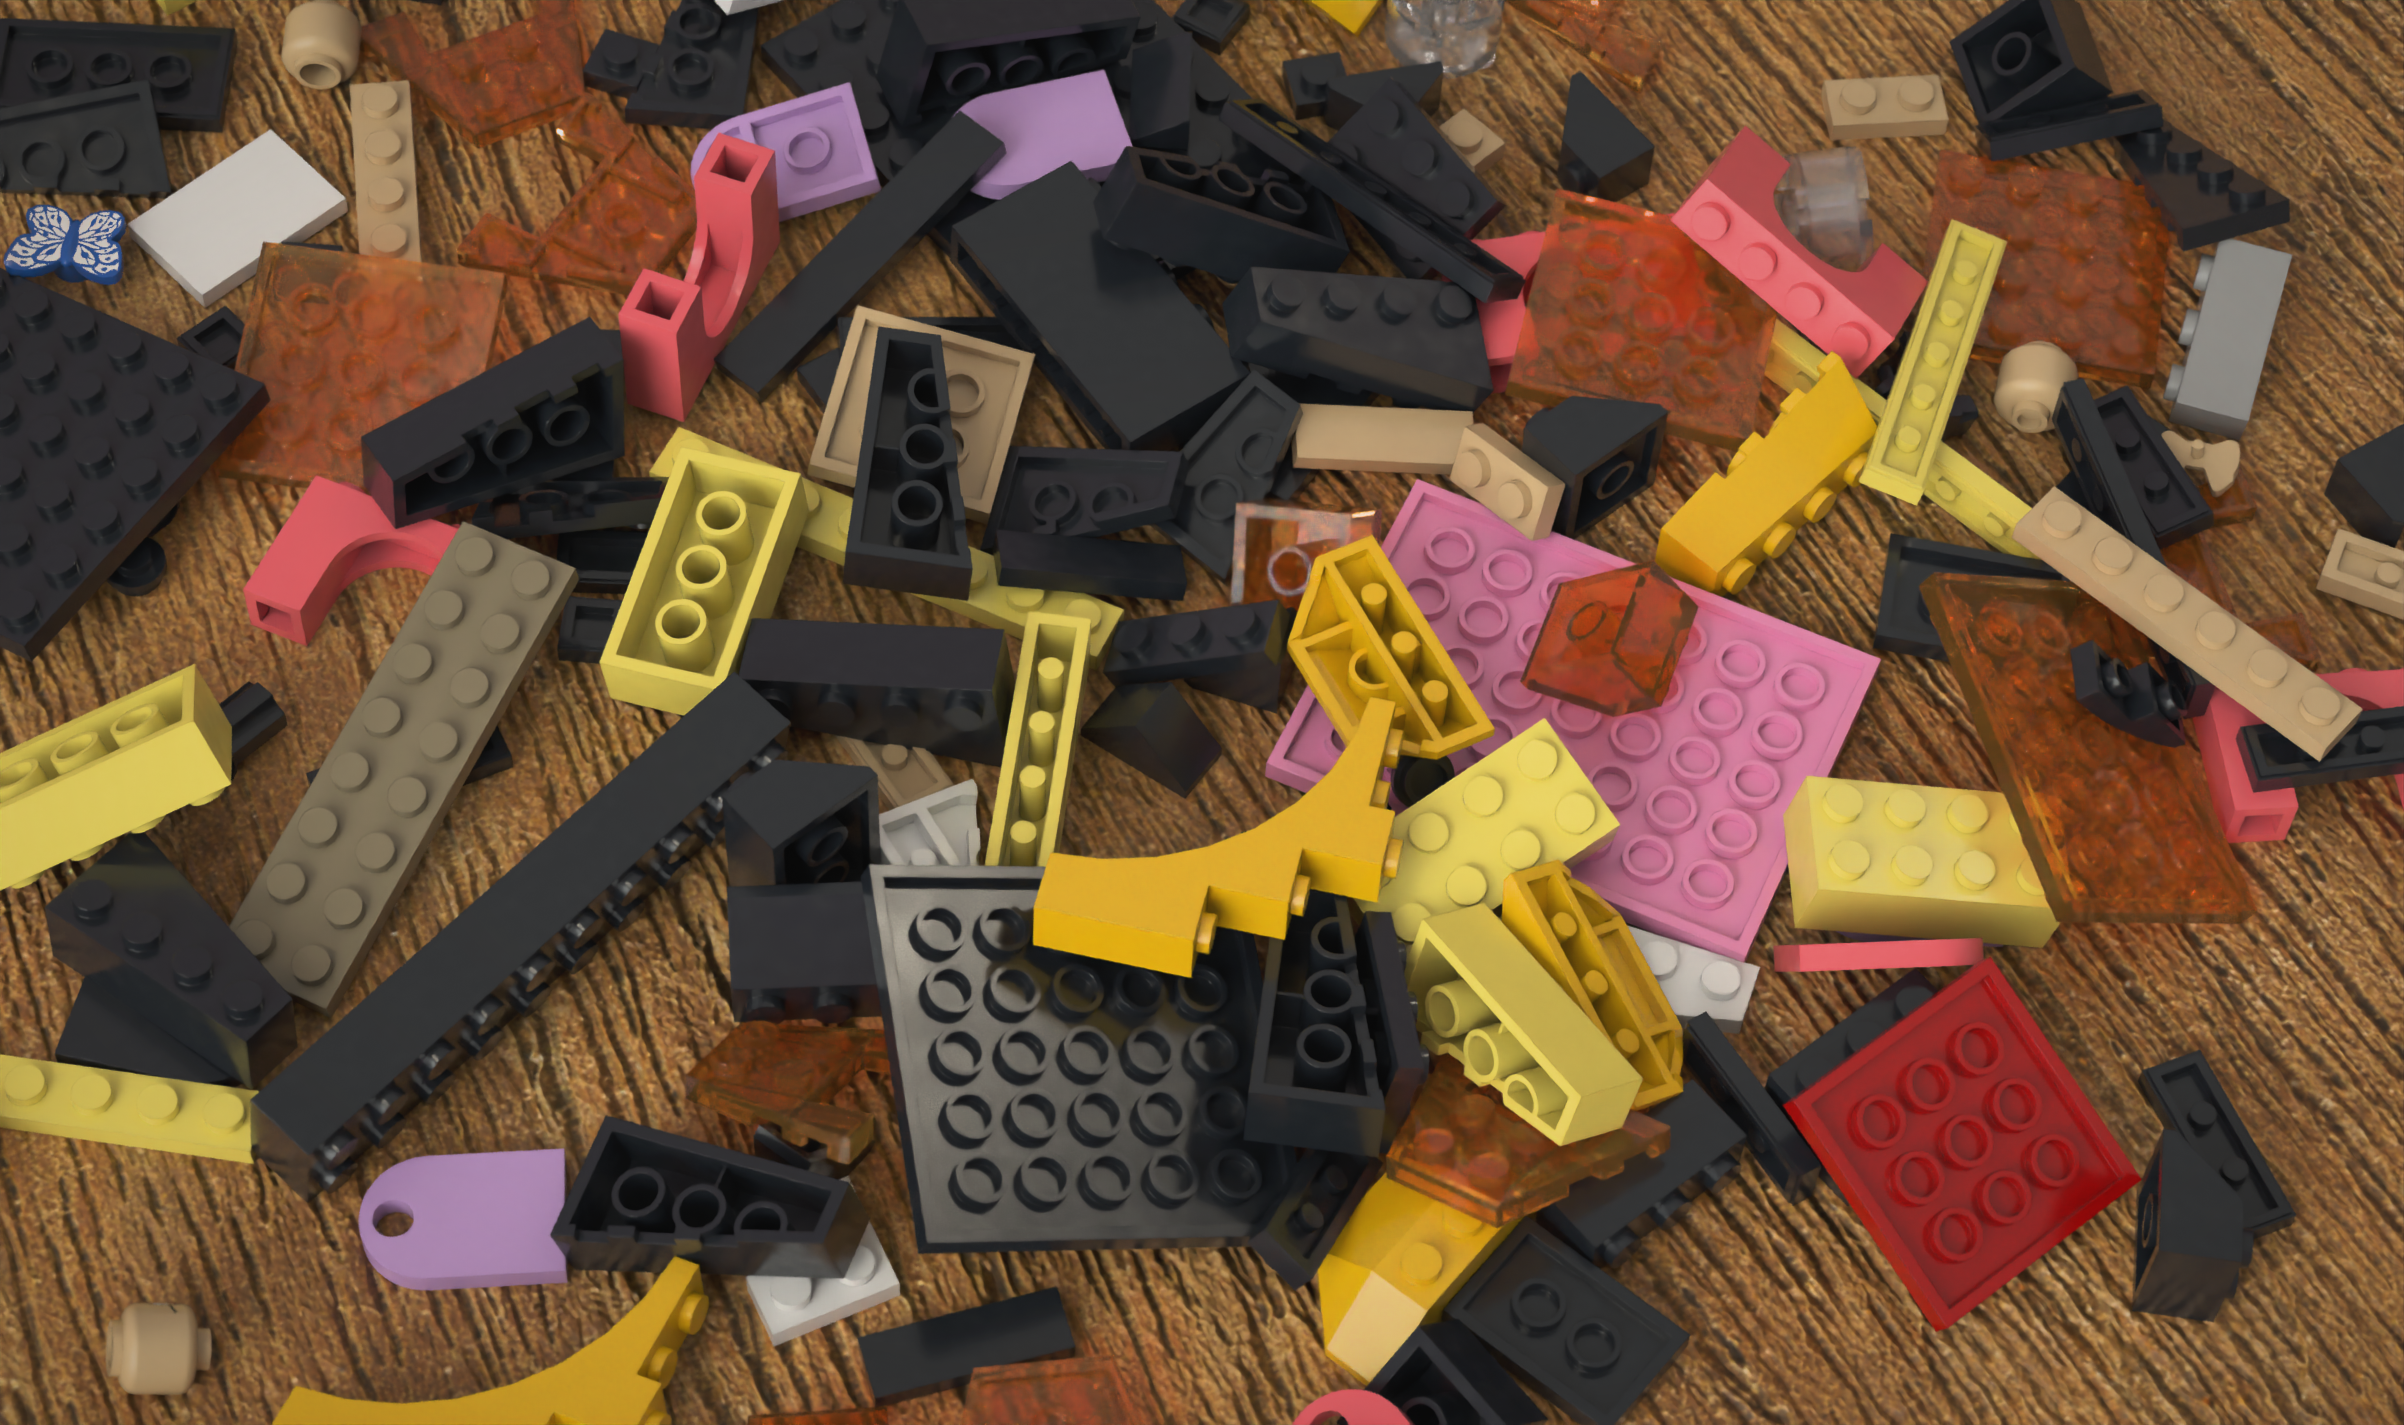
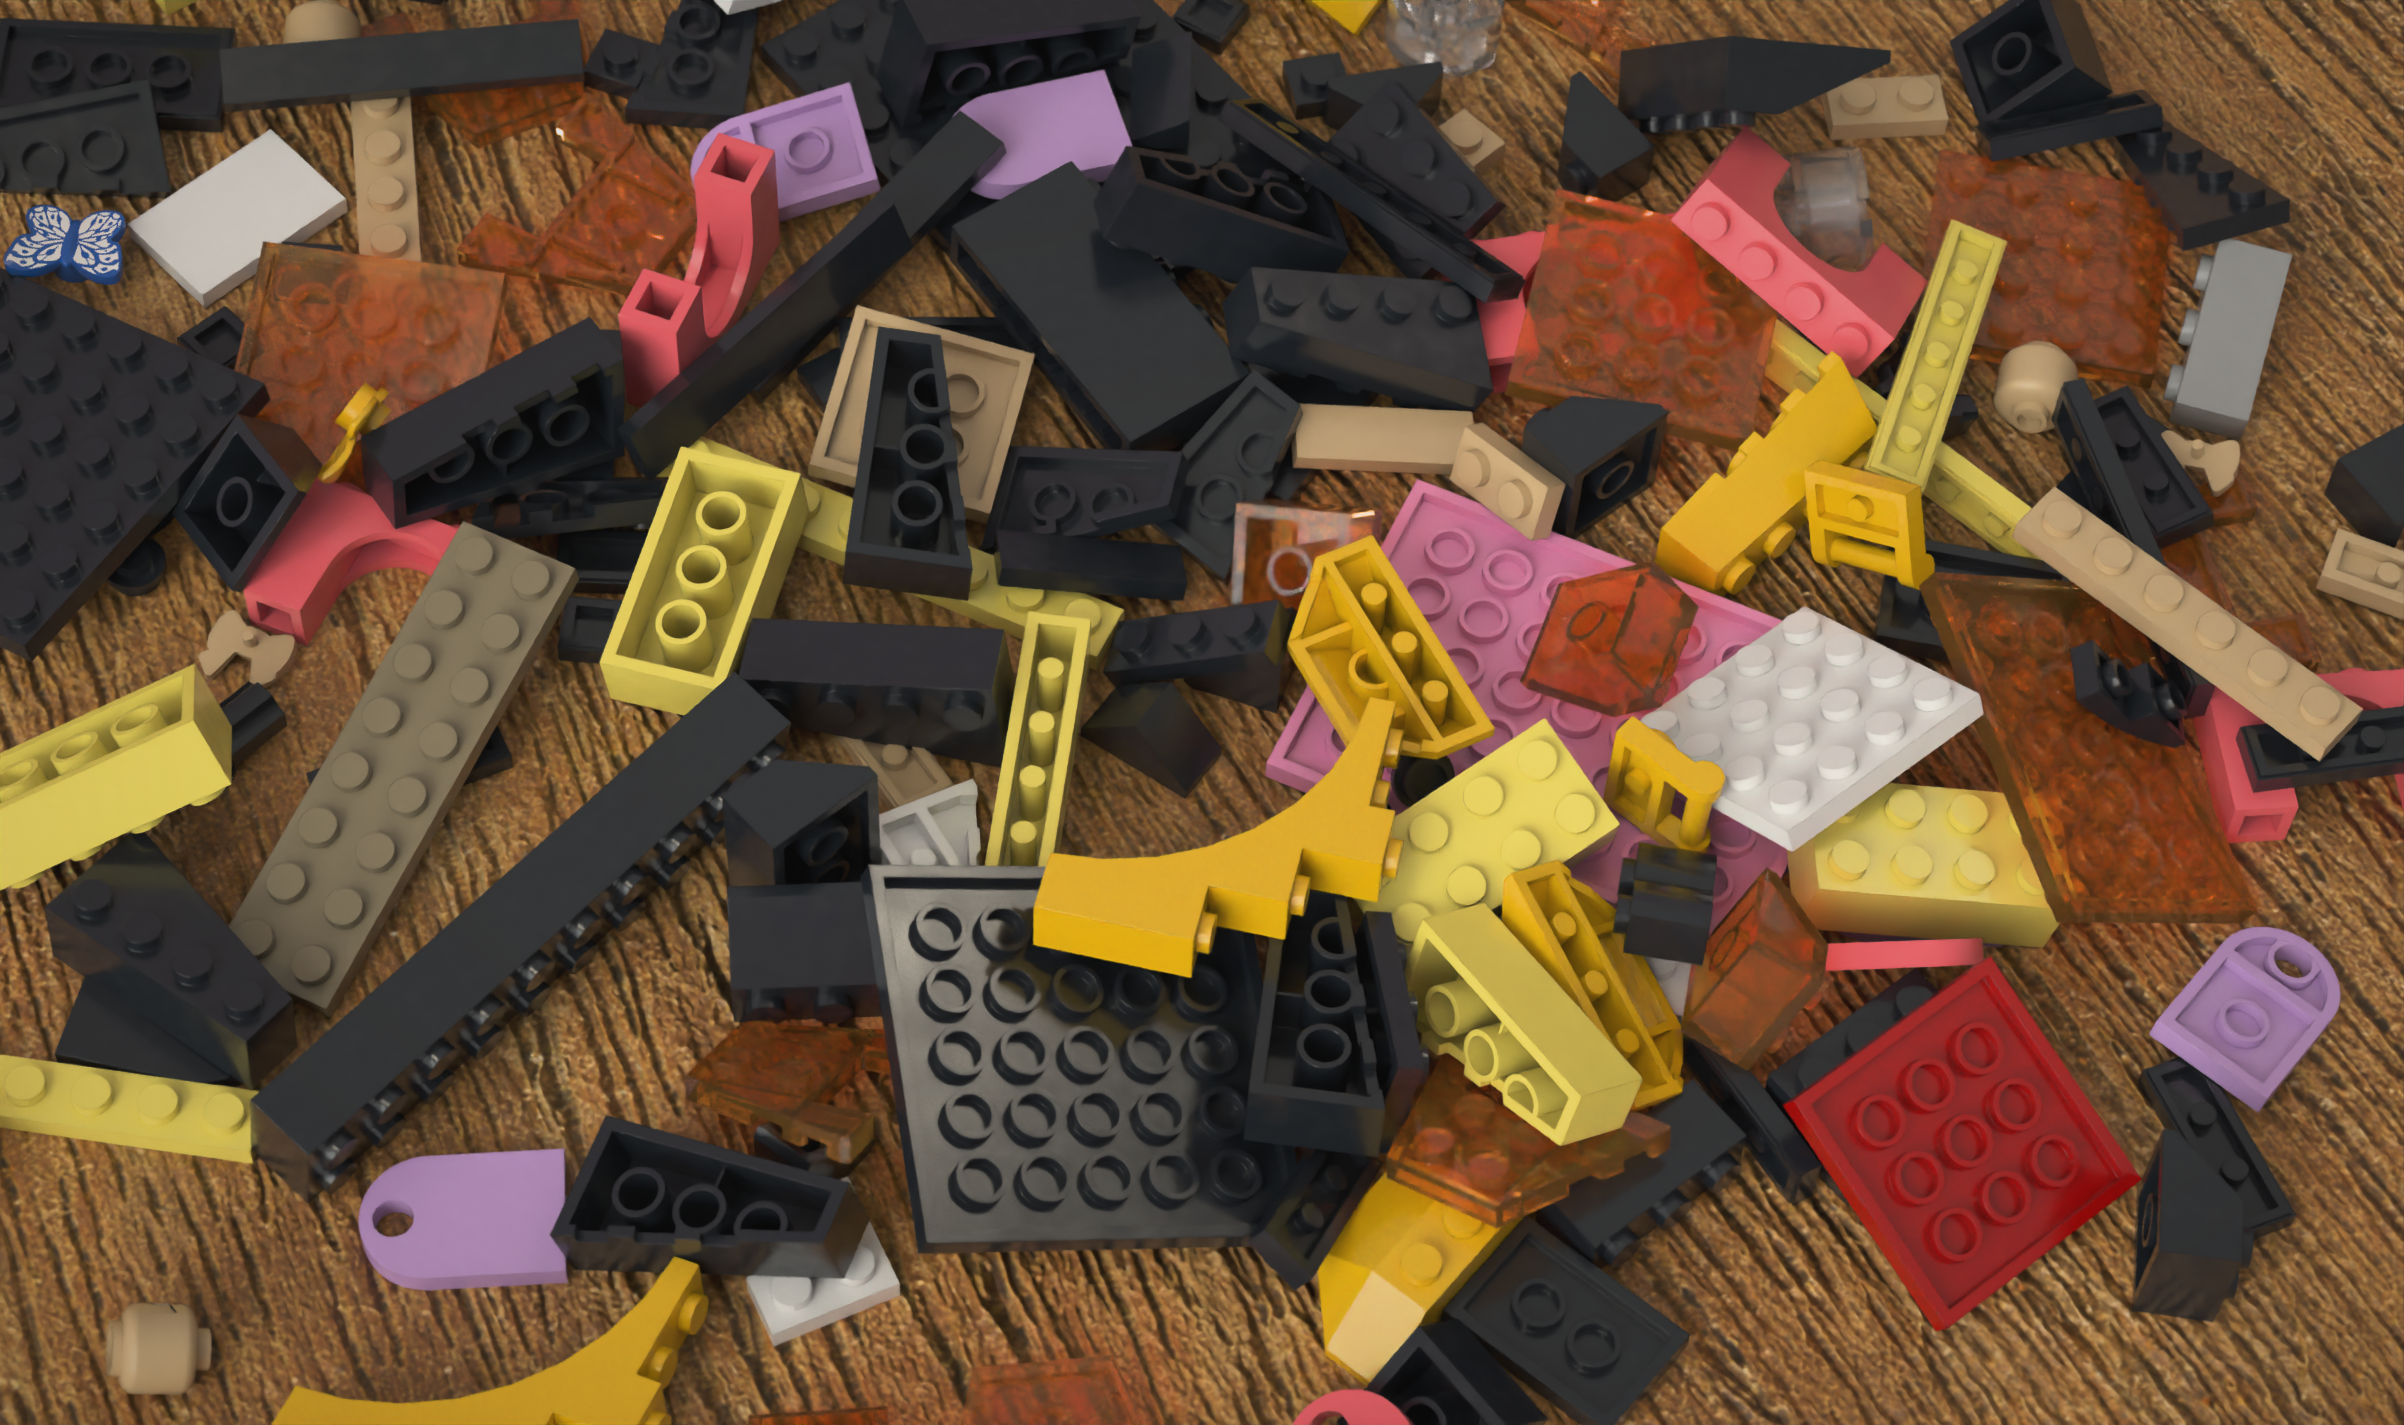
(246, 495): none -> black slope
(269, 655): none -> tan piece
(361, 416): none -> yellow plate
(401, 65): none -> black tile
(765, 338): none -> black tile
(947, 1348): black tile -> none
(1643, 783): none -> yellow plate
(1666, 903): none -> black brick
(1731, 80): none -> black slope
(1755, 974): none -> clear orange slope
(1811, 724): none -> white plate
(1871, 509): none -> yellow plate
(2246, 1017): none -> lavender tile

